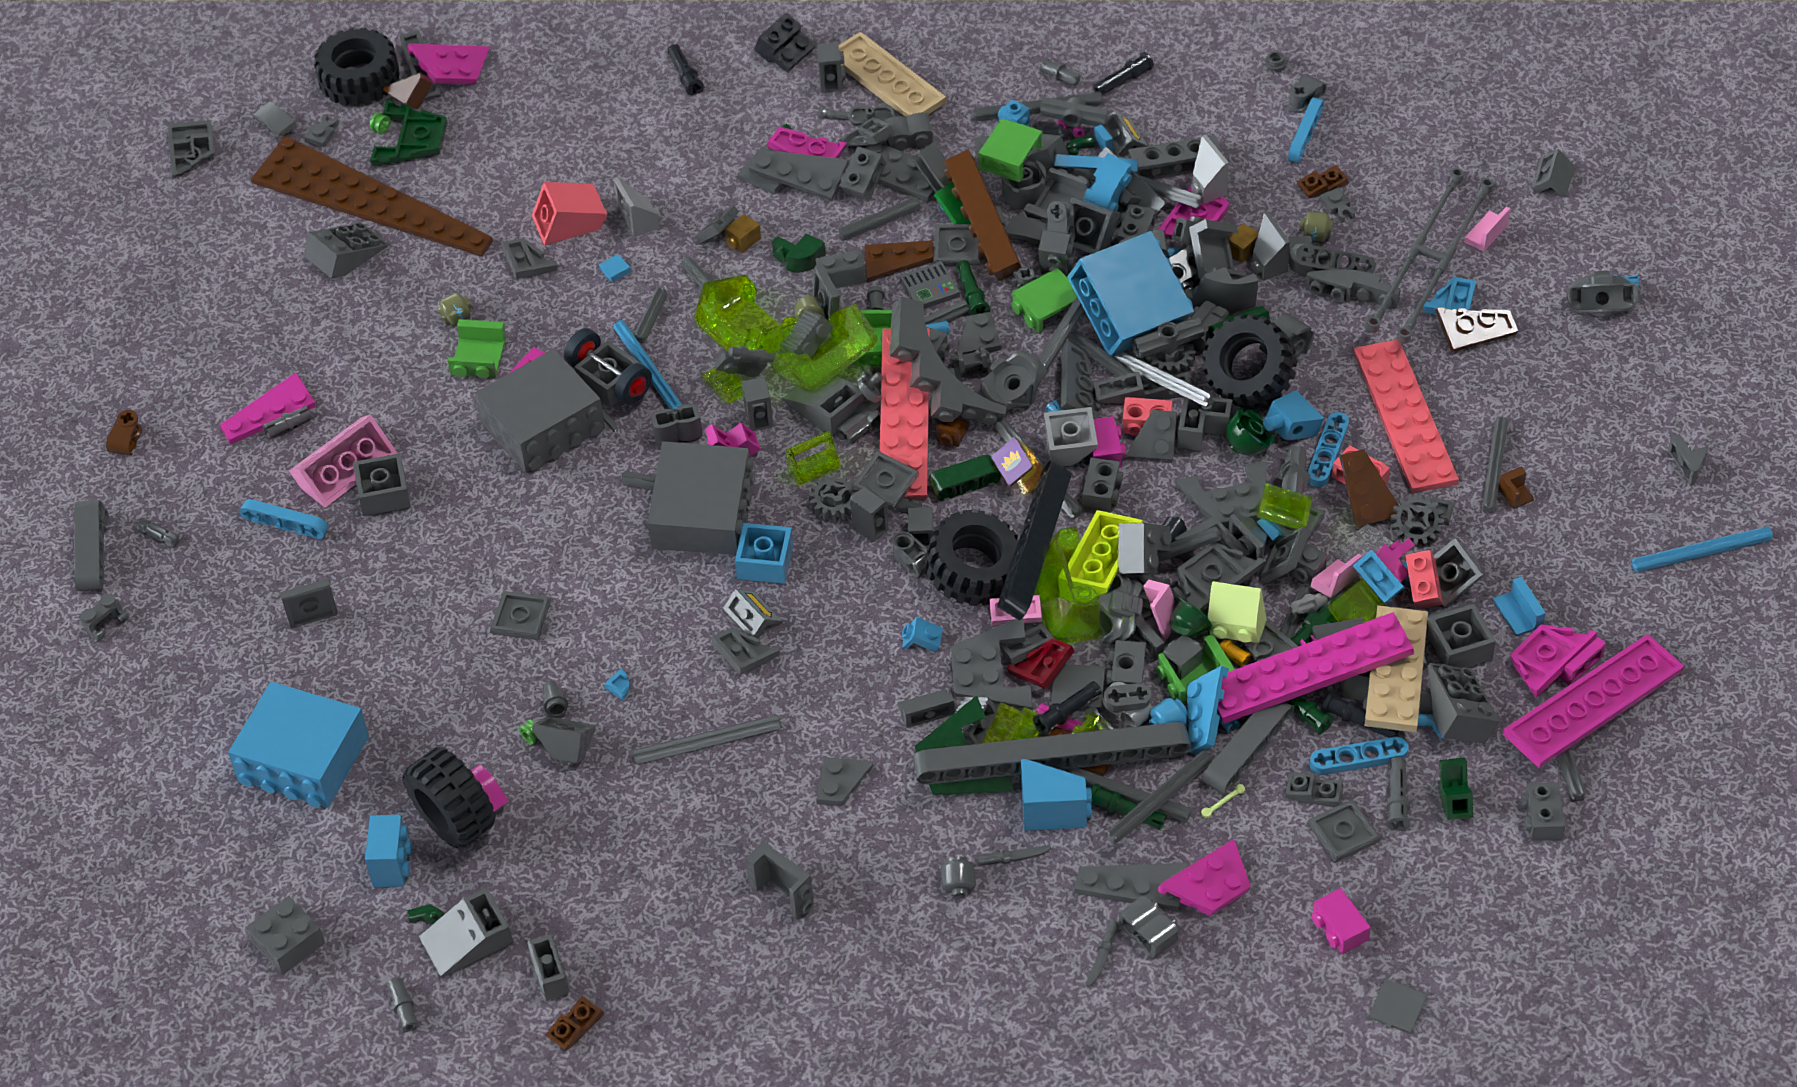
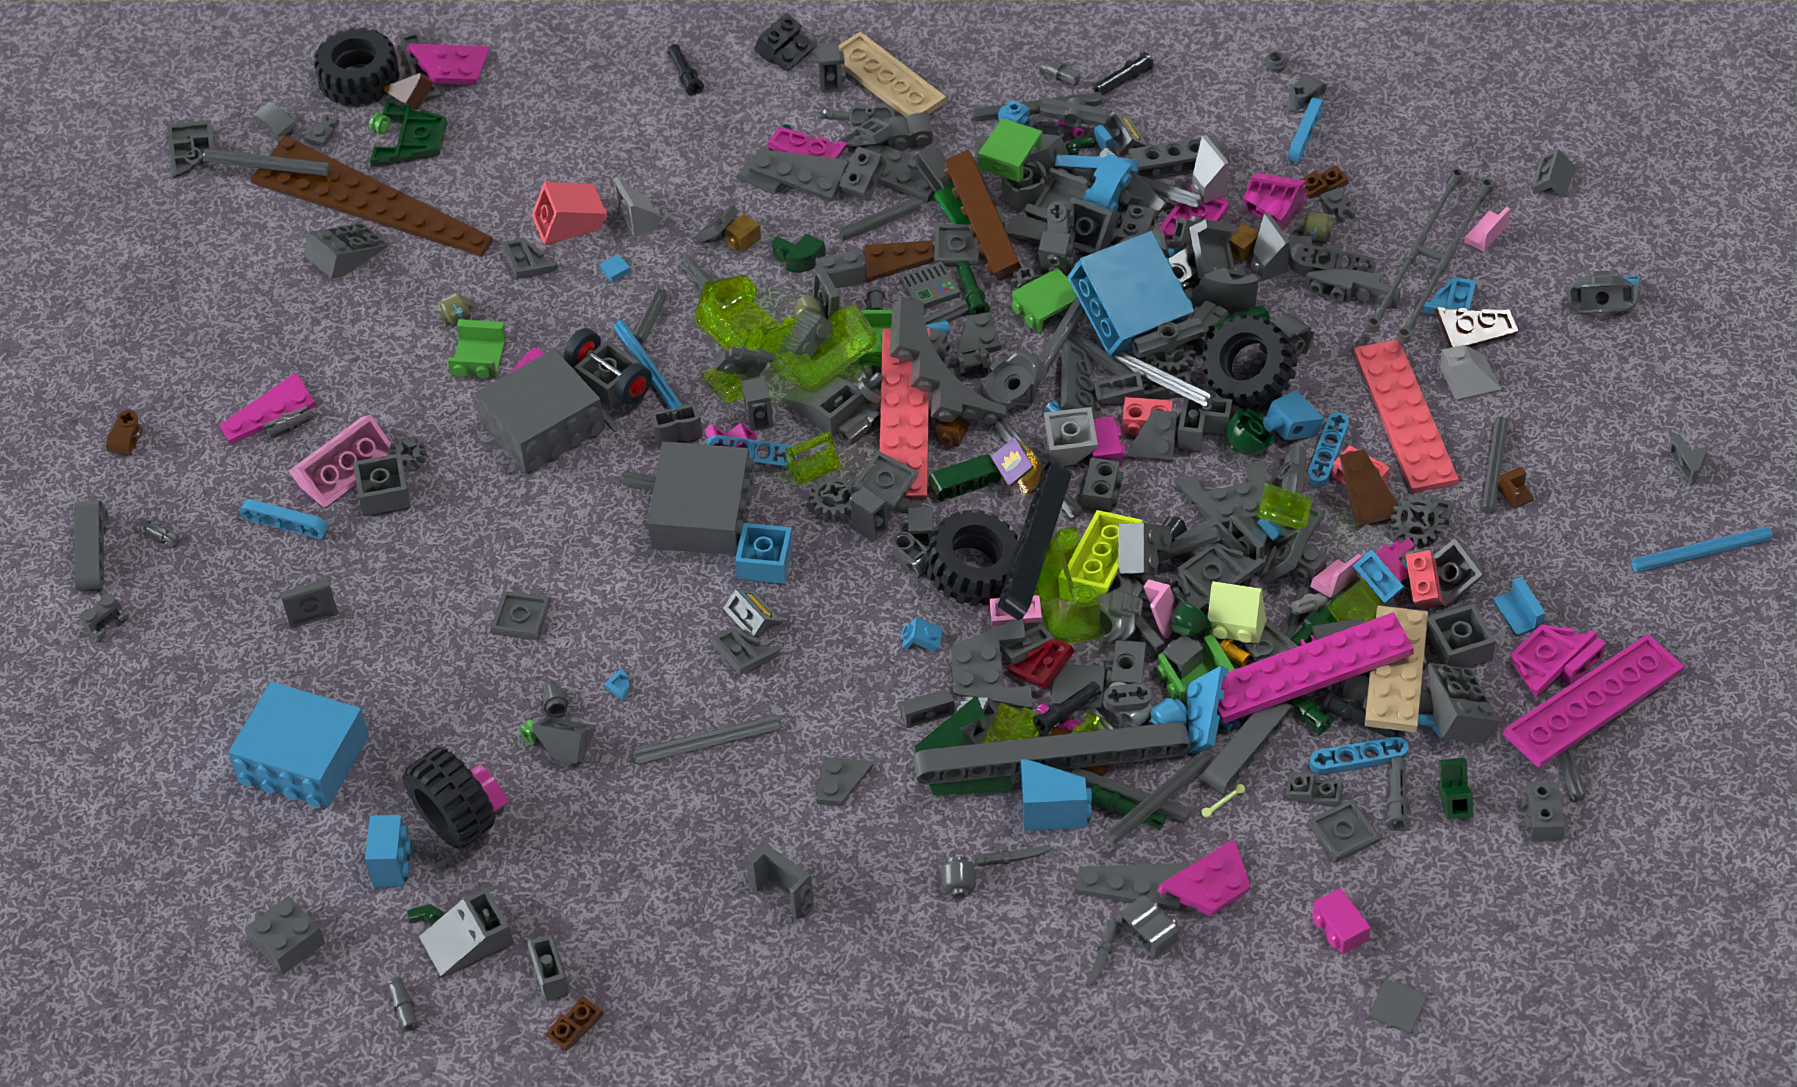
(266, 162): none -> dark grey axle
(418, 452): none -> dark grey gear
(753, 446): none -> dark azure beam
(1277, 195): none -> dark pink slope
(1467, 372): none -> light grey slope

